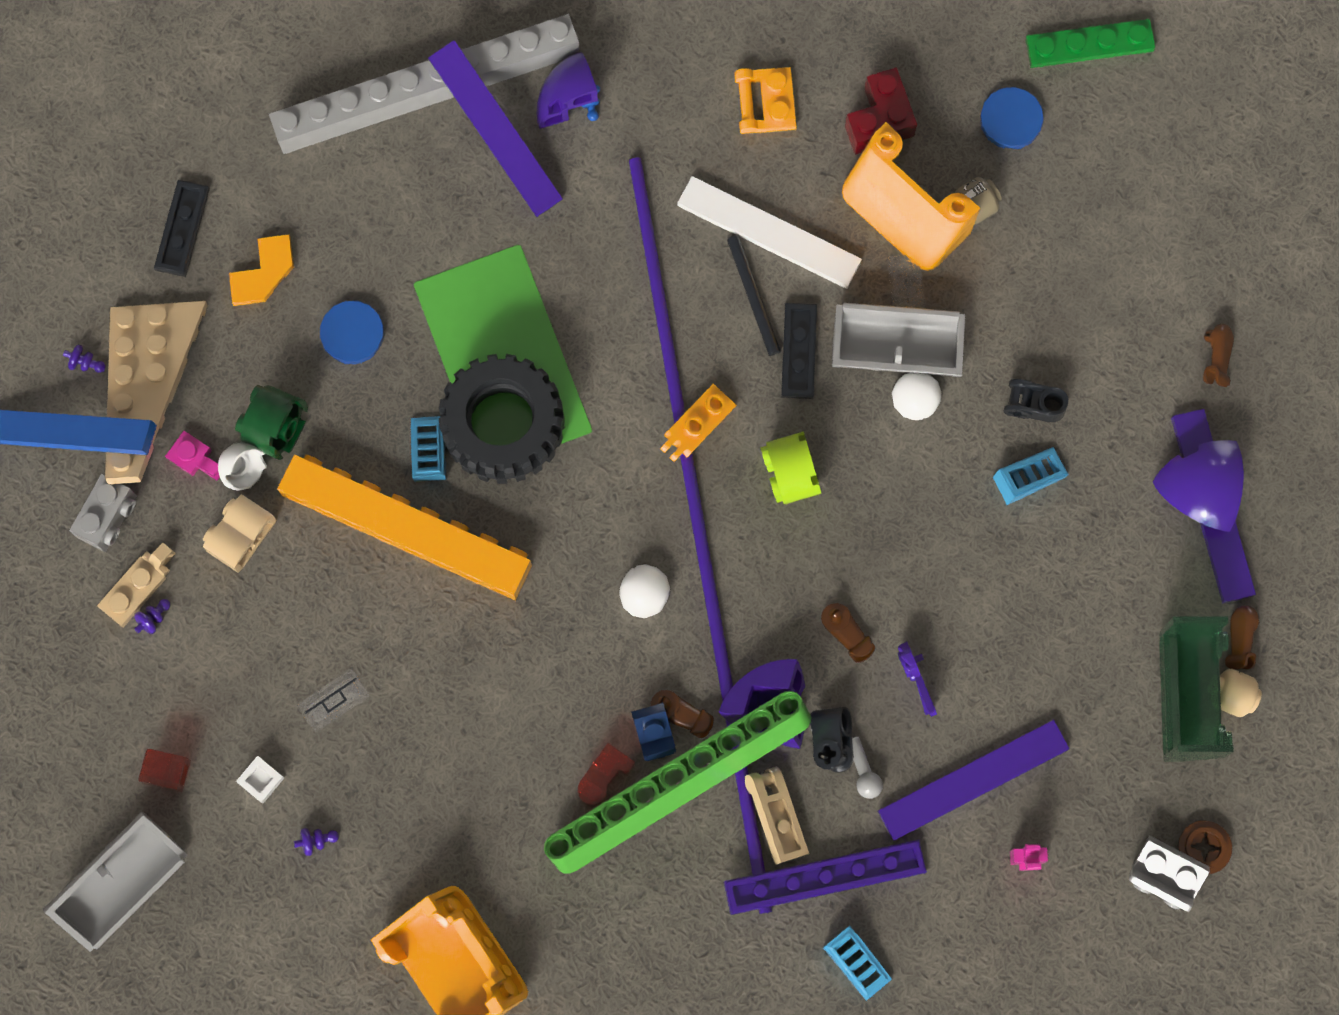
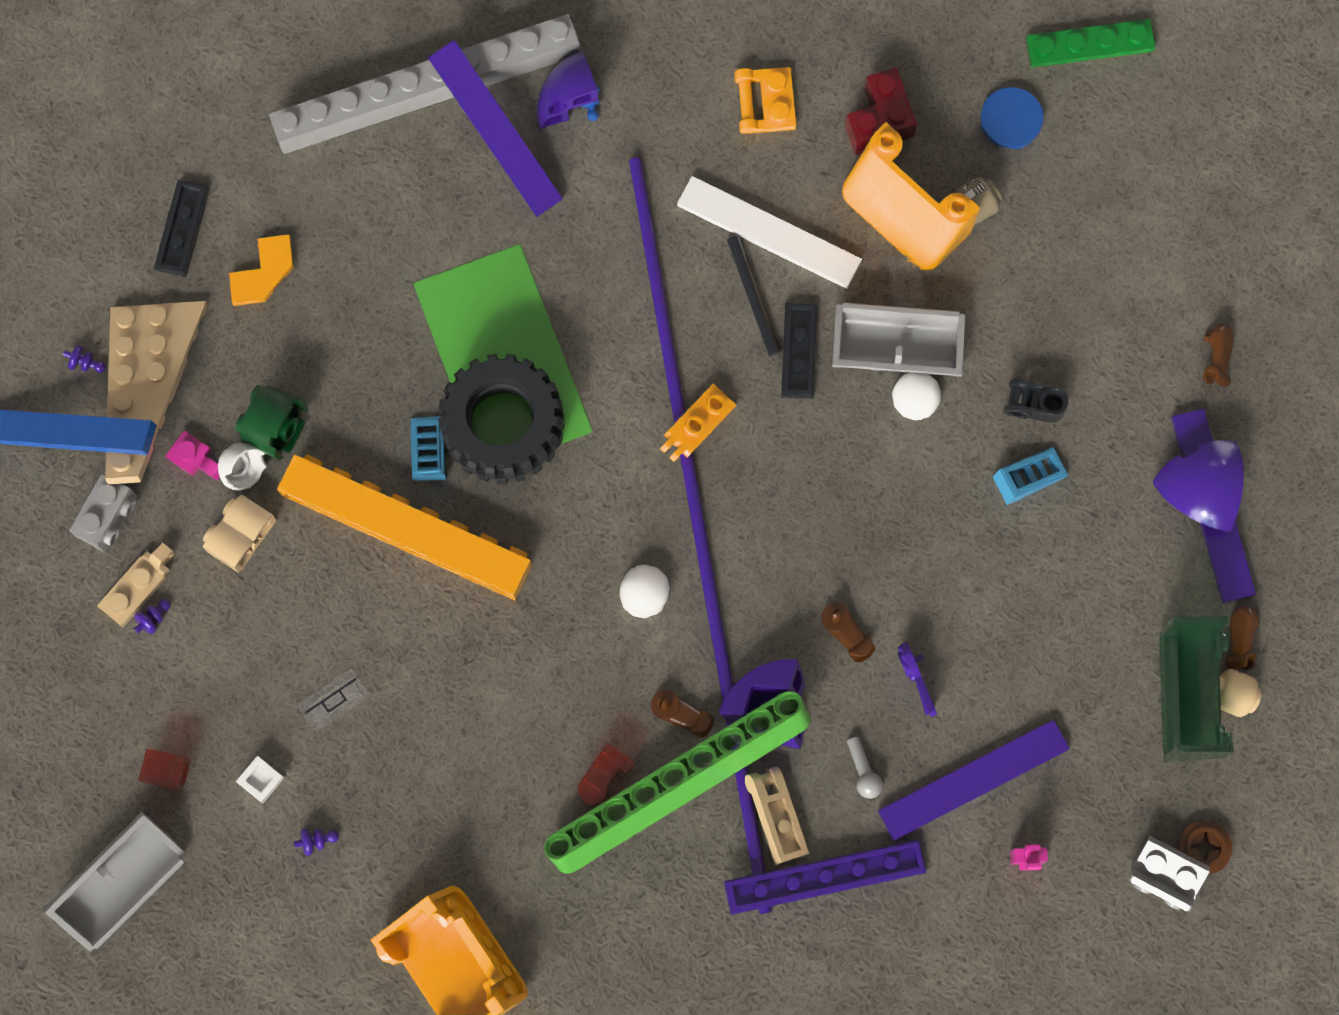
(351, 332): blue tile -> none
(654, 732): dark blue bracket -> none
(792, 467): lime brick -> none
(832, 736): black piece -> none
(837, 942): dark azure slope -> none

